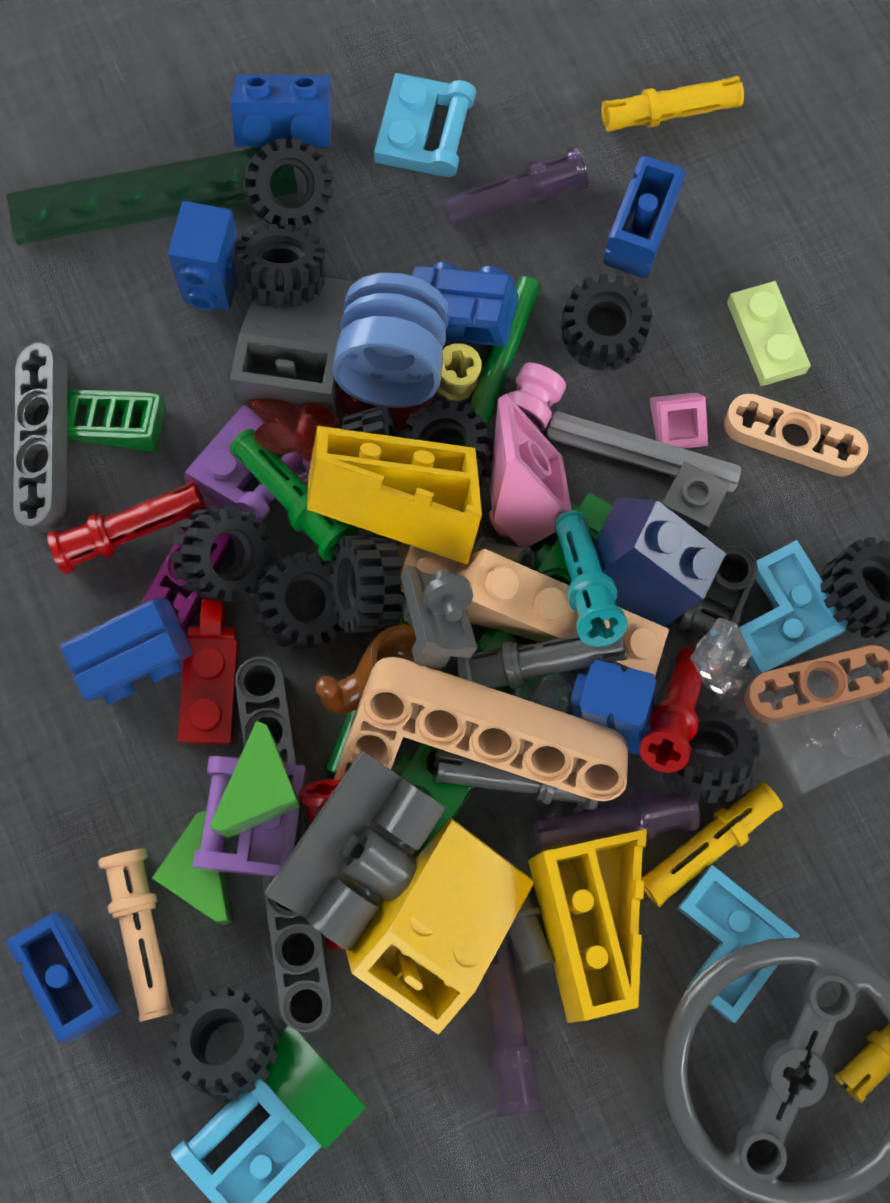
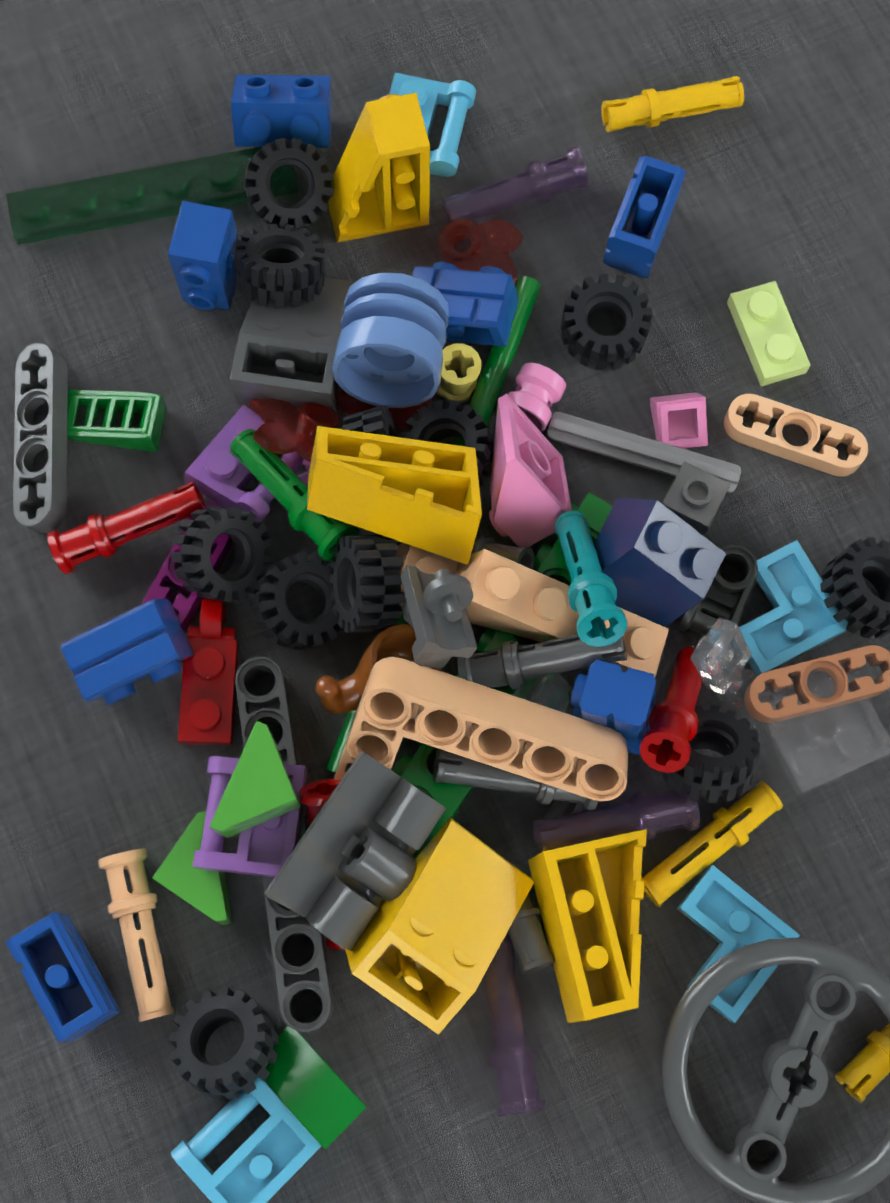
(383, 171): none -> yellow wedge
(489, 245): none -> clear red plate

